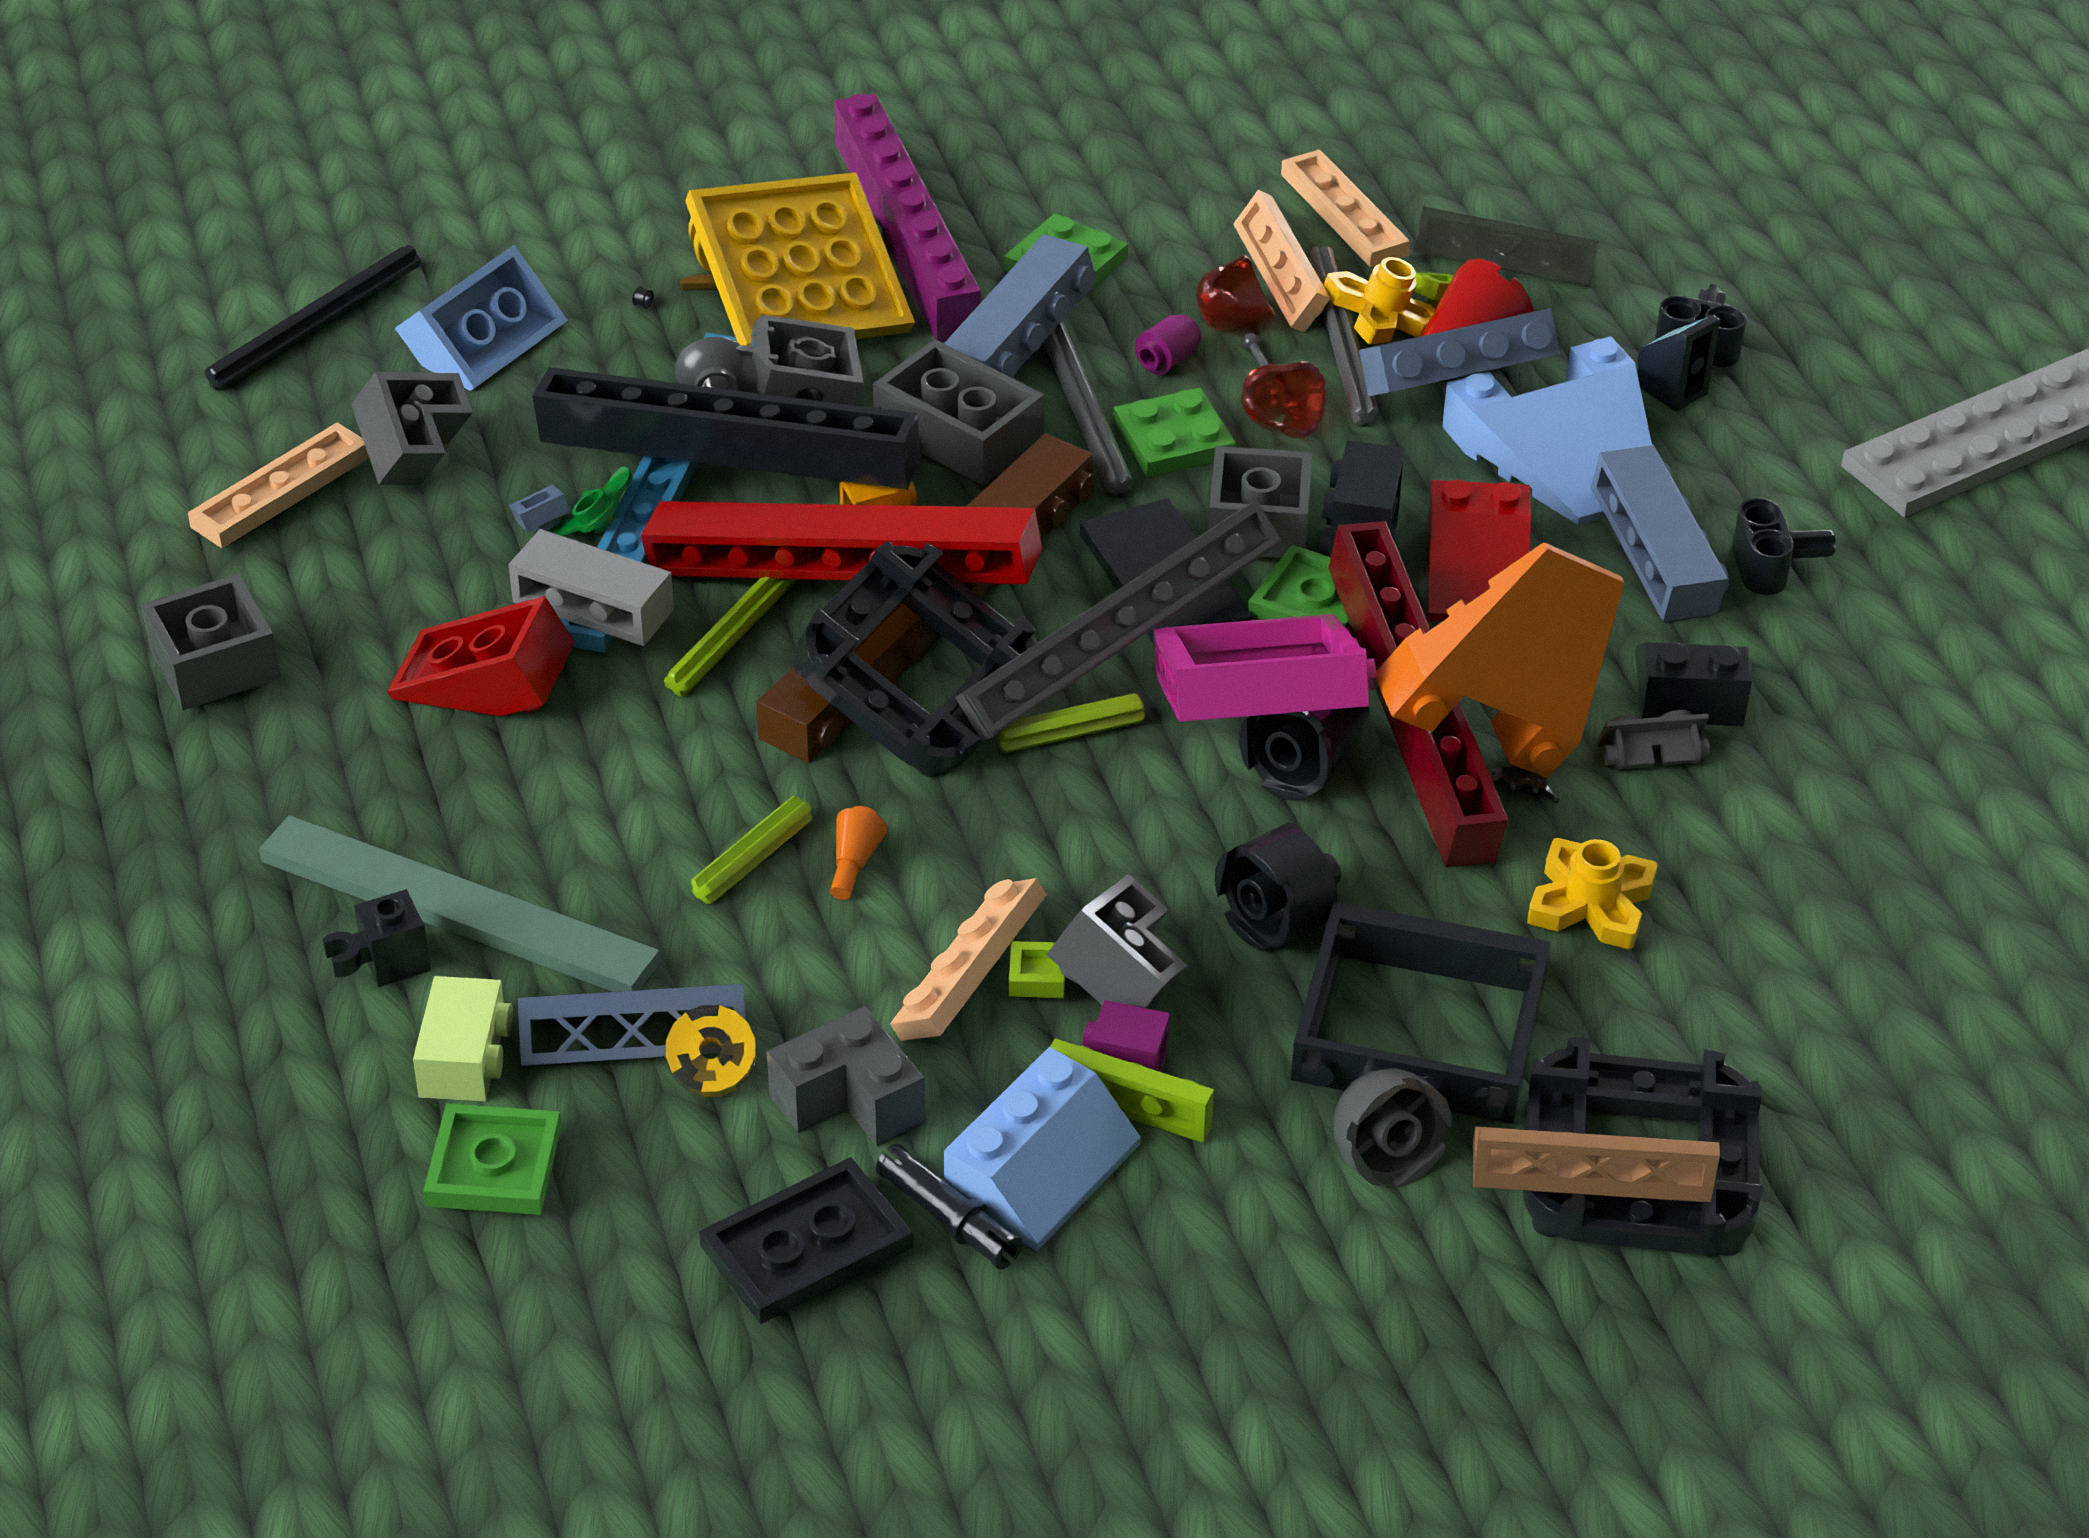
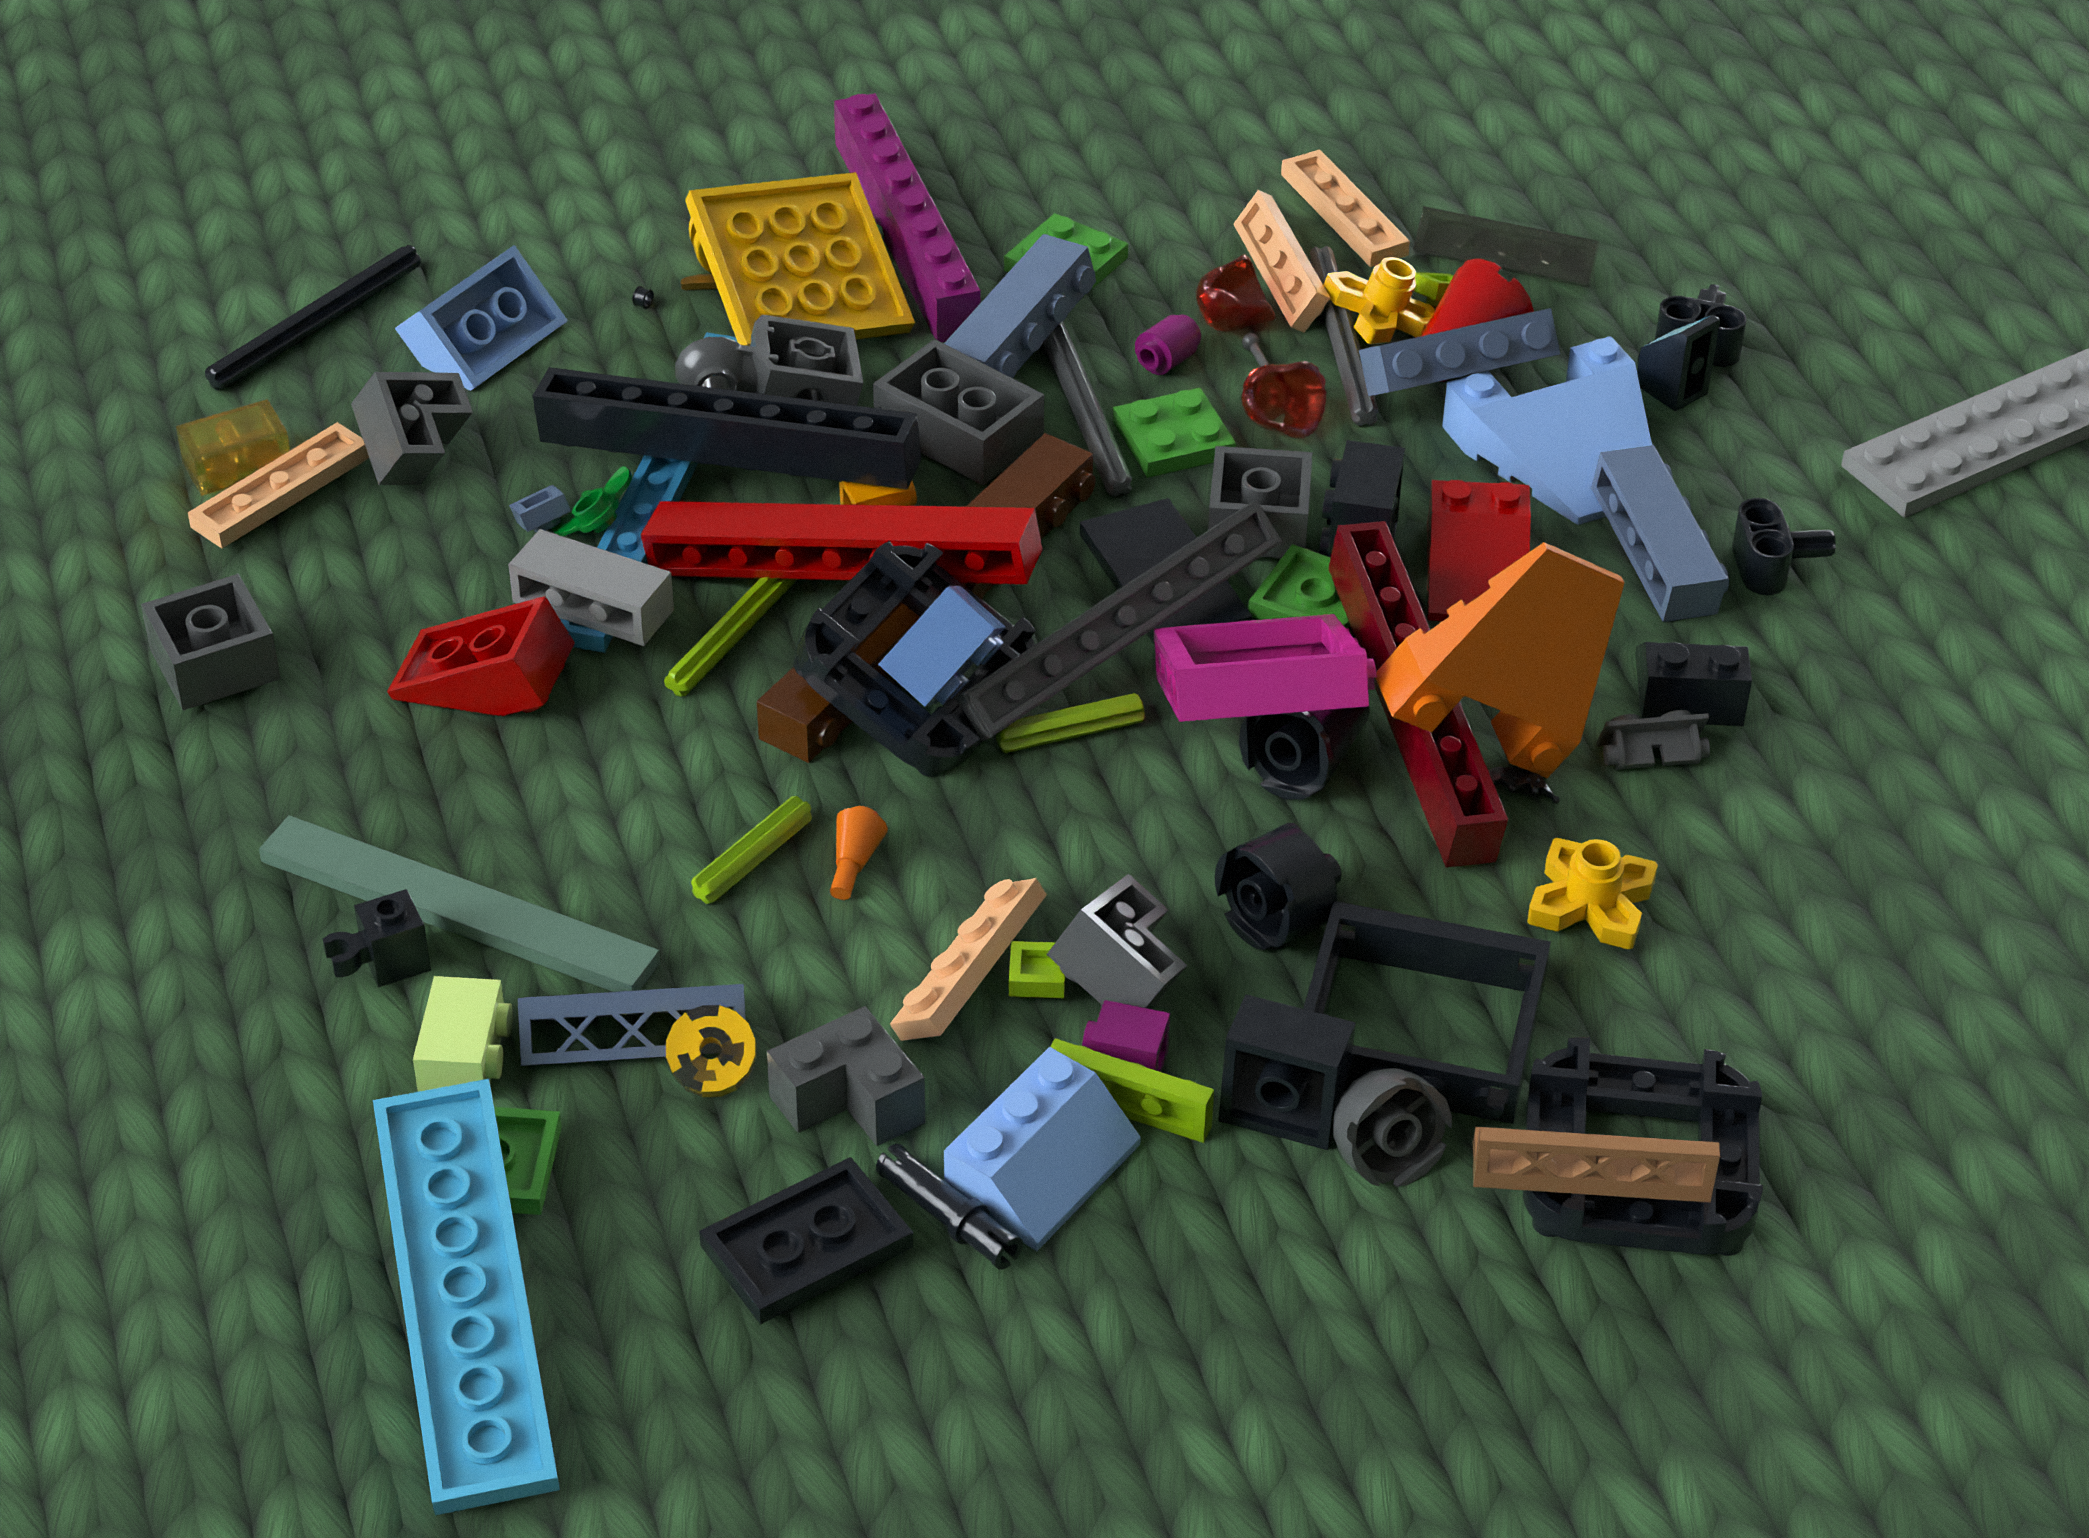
(231, 445): none -> clear yellow brick
(464, 1298): none -> medium azure plate
(943, 647): none -> medium blue brick
(1285, 1071): none -> black slope

